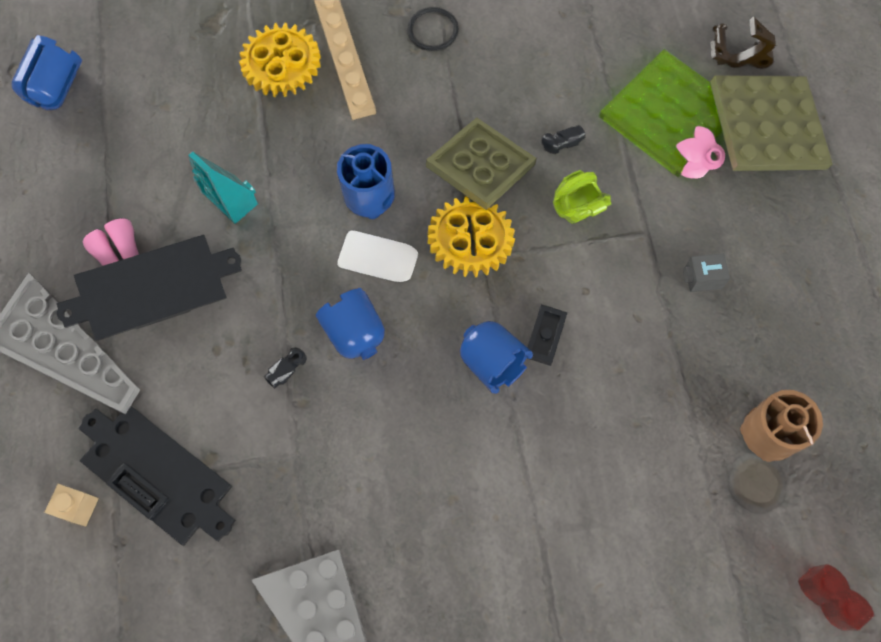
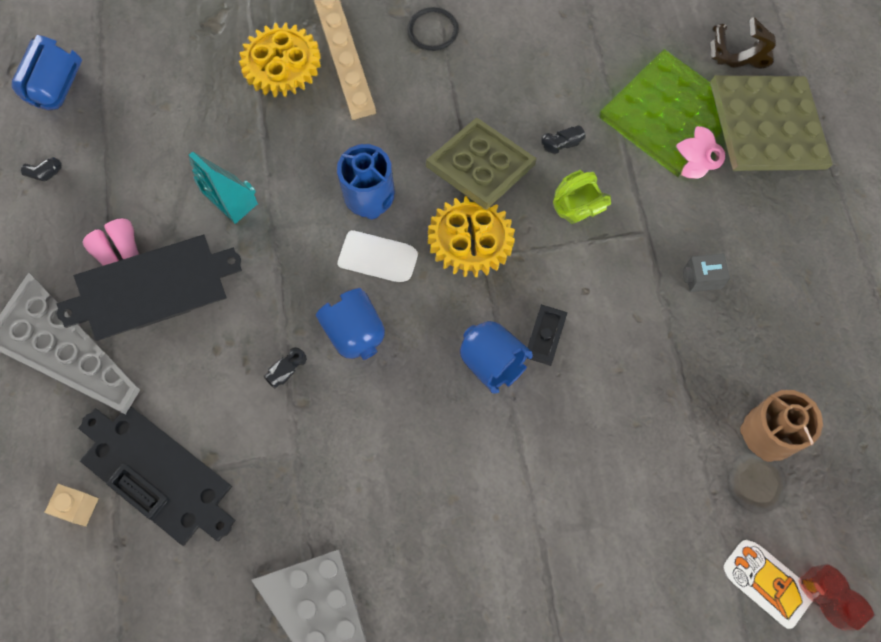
(43, 171): none -> black arm
(767, 583): none -> sticker

